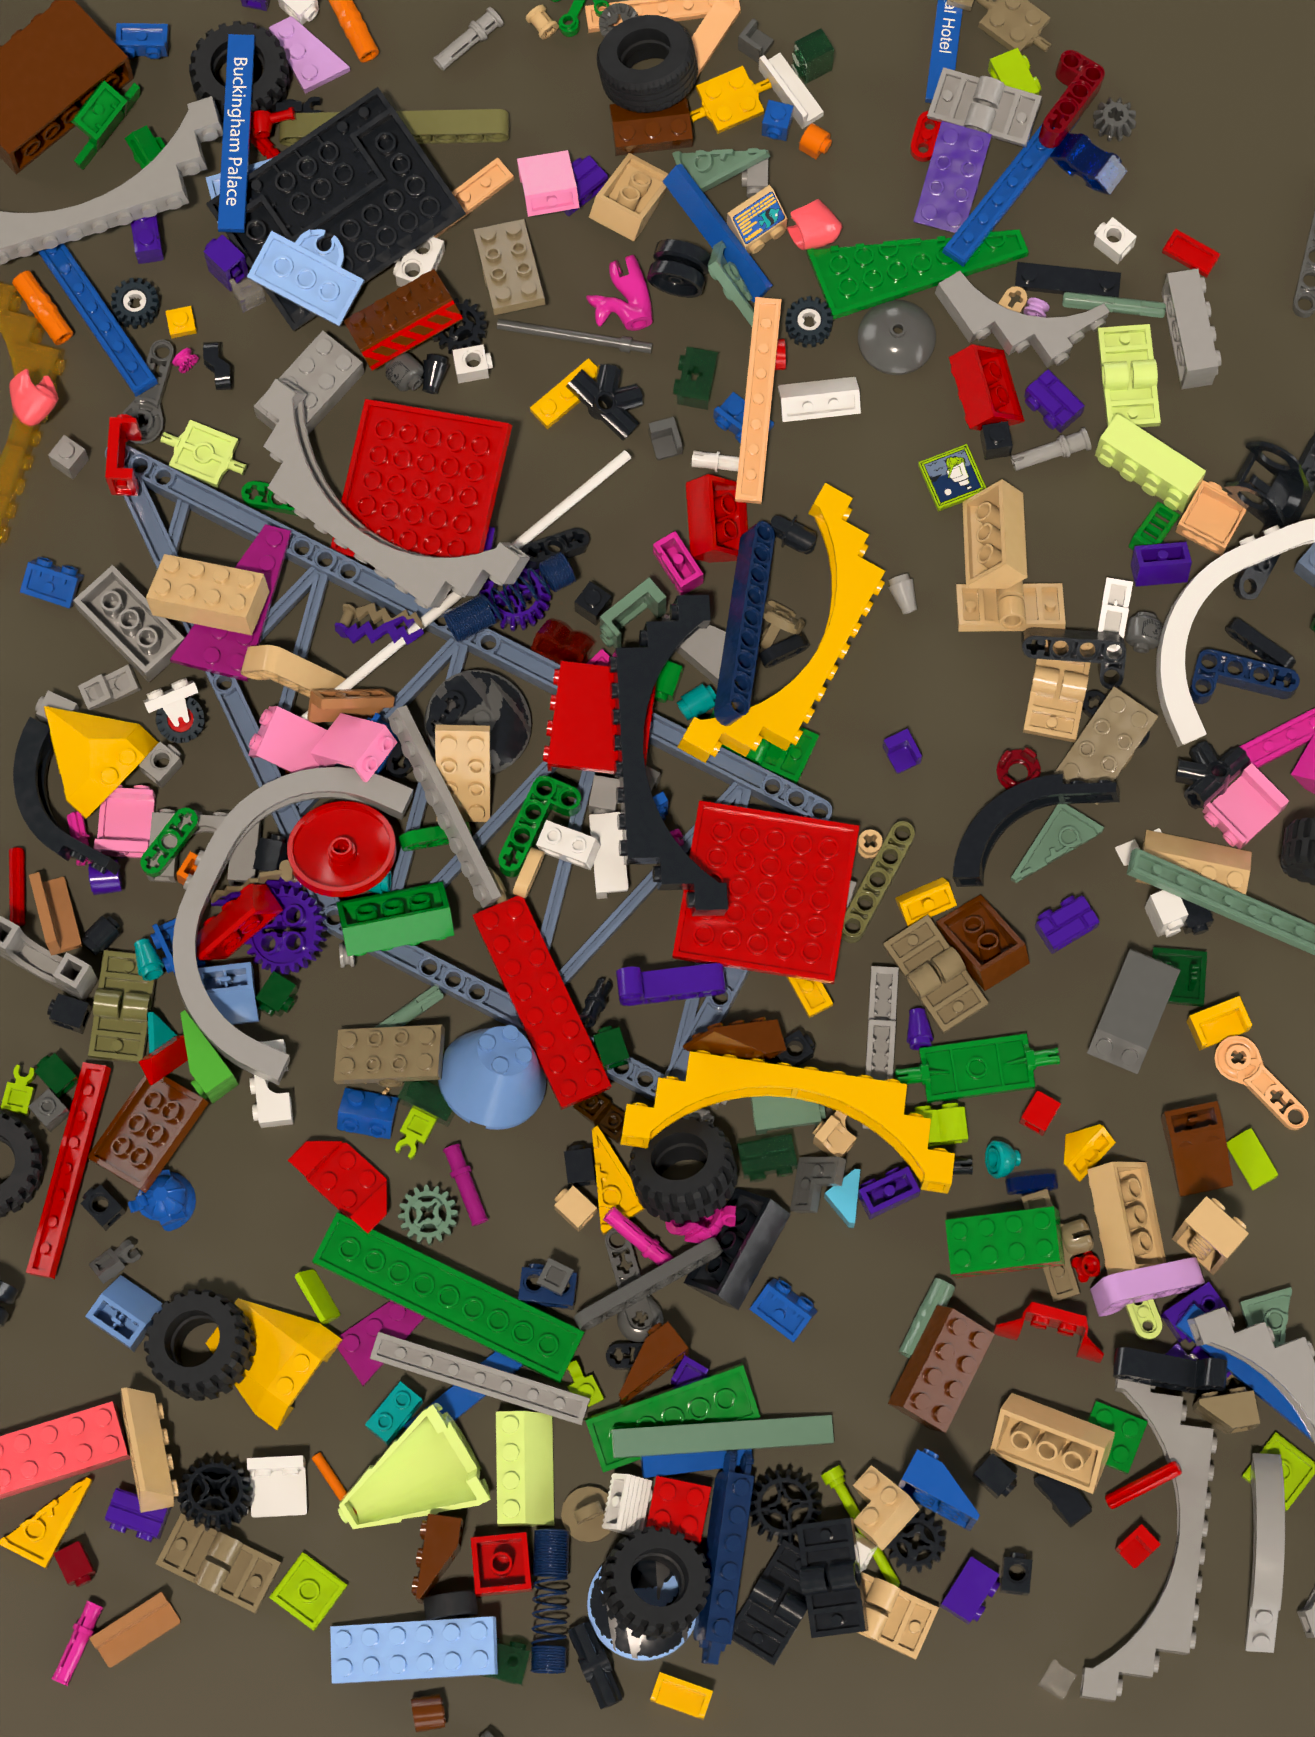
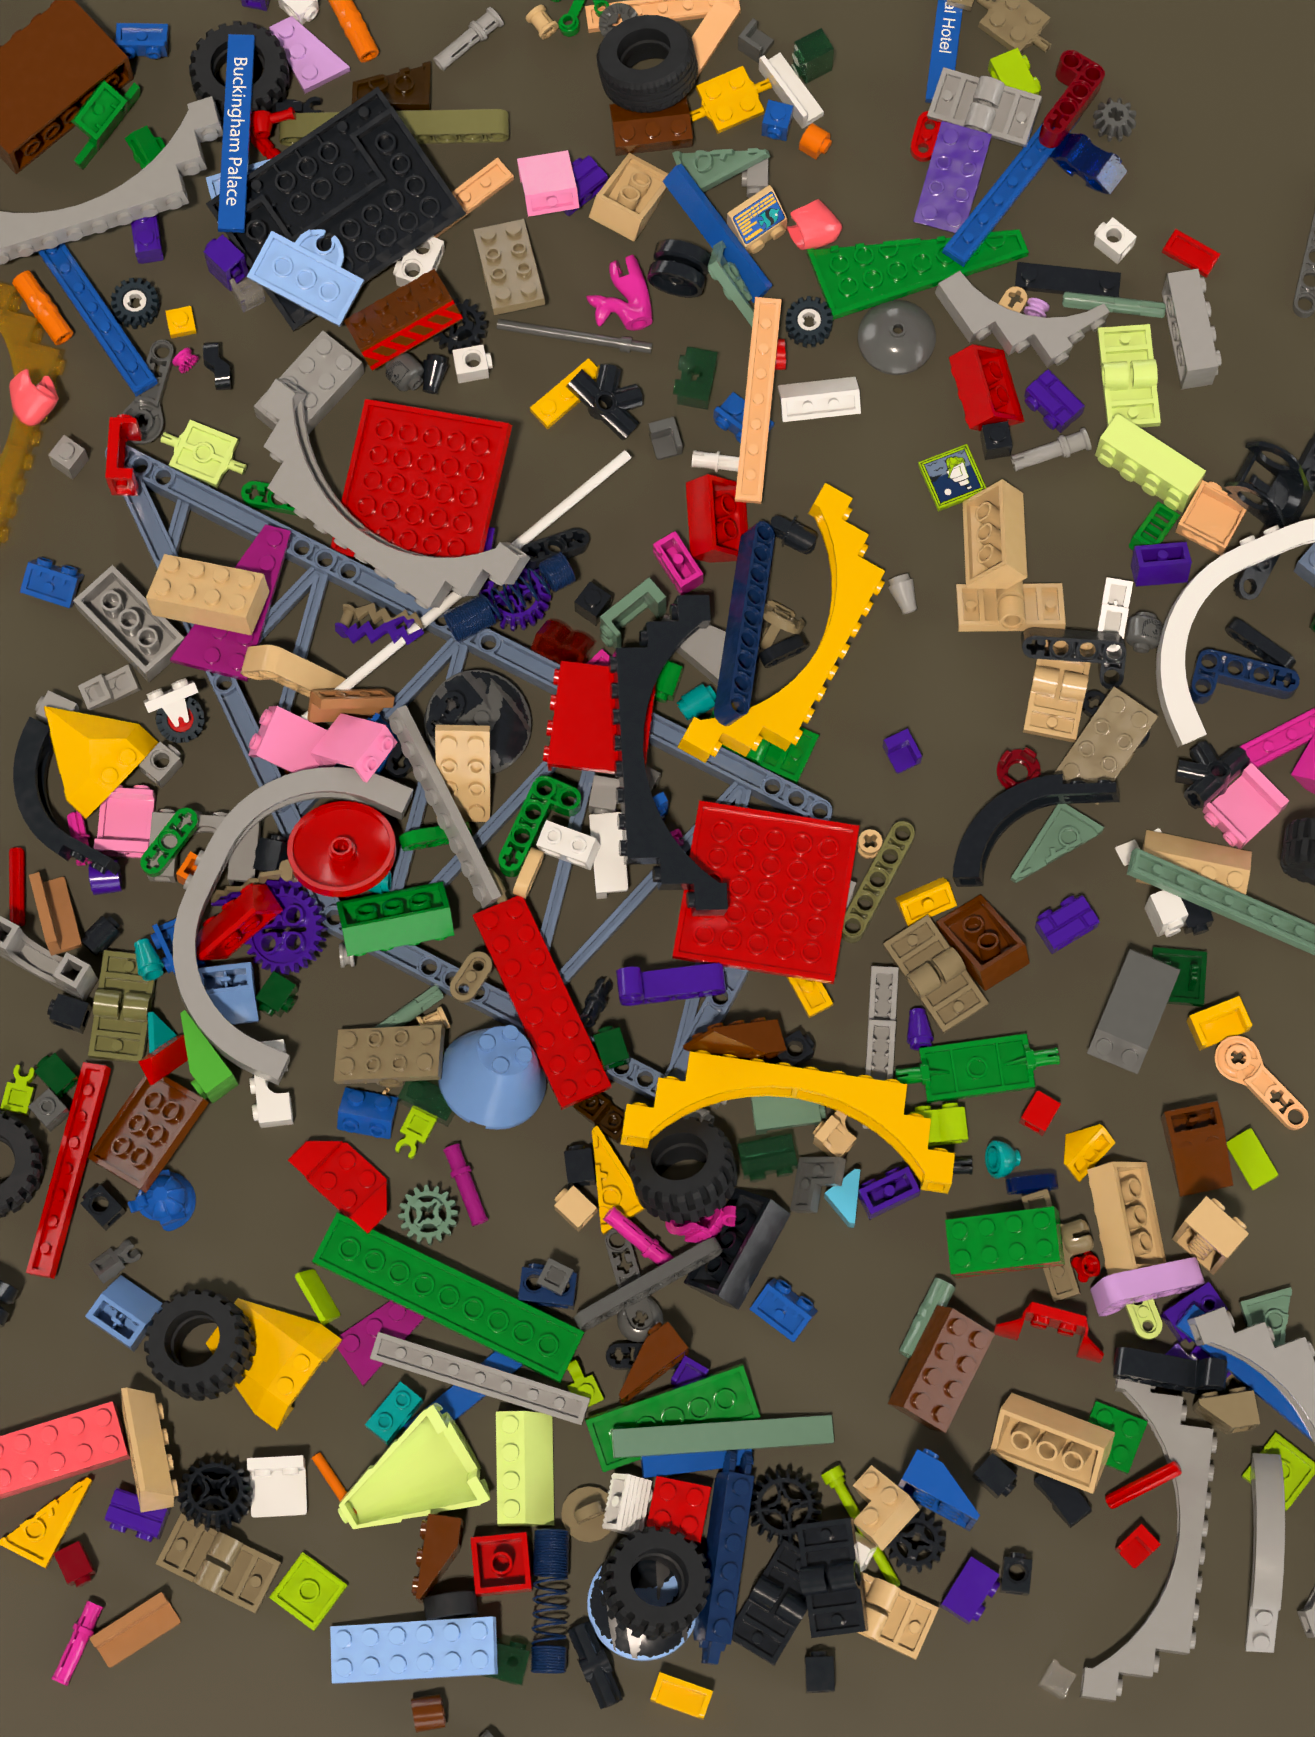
(403, 90): none -> dark brown wing
(435, 1018): none -> tan bush
(471, 978): none -> dark tan plate
(819, 1673): none -> black brick

